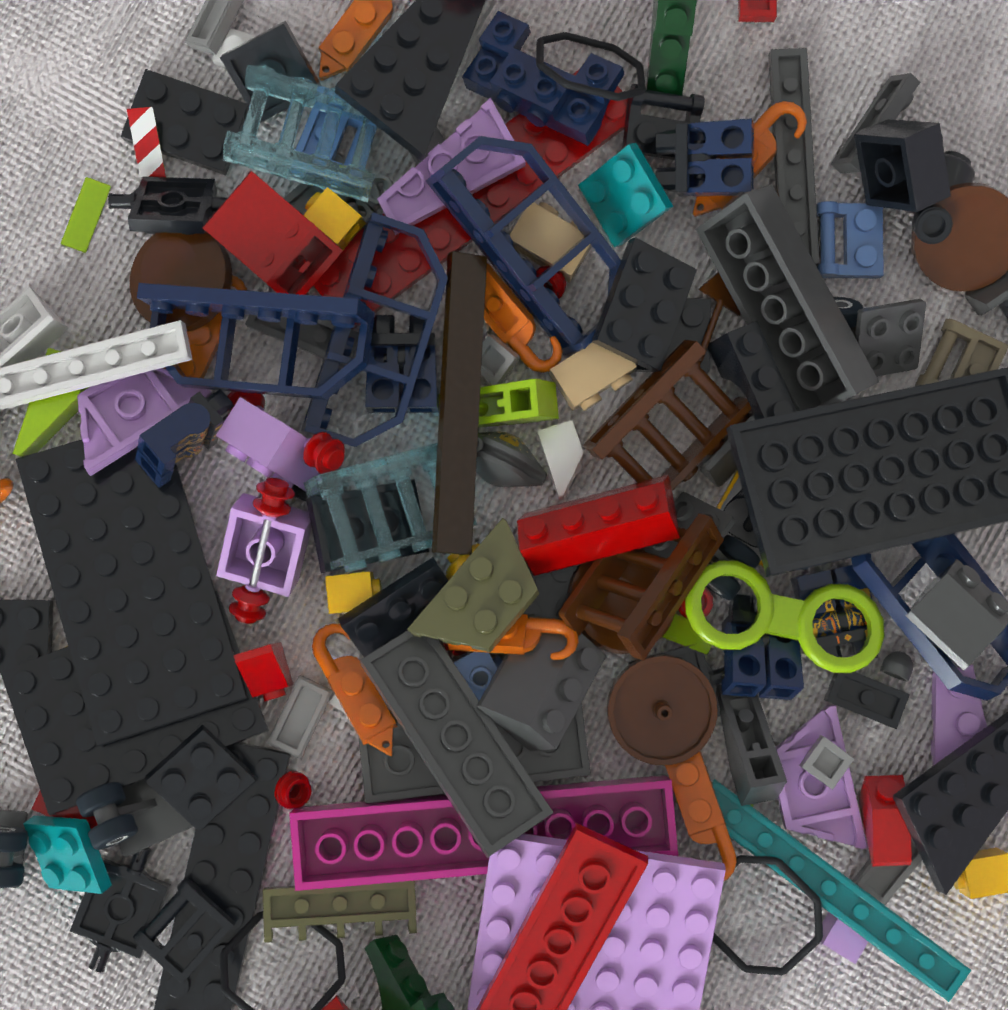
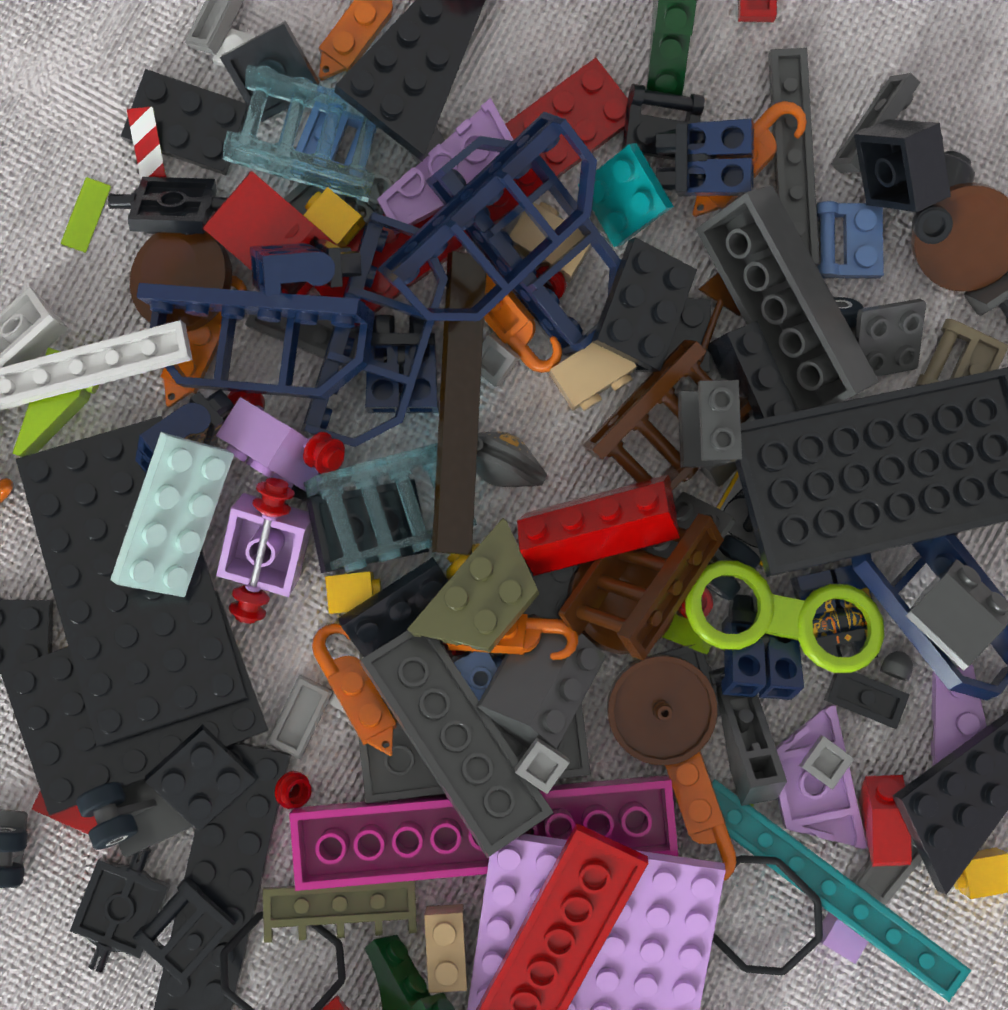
(67, 854): teal plate -> none
(122, 410): lavender wing -> none
(172, 515): none -> light aqua plate
(265, 671): red slope -> none
(301, 263): none -> dark blue hips
(446, 948): none -> tan brick
(485, 190): none -> dark blue plate
(517, 403): lime slope -> none
(519, 86): dark blue bracket -> none
(542, 765): none -> light grey plate
(562, 455): white slope -> none
(584, 88): black piece -> none
(710, 424): none -> dark grey panel

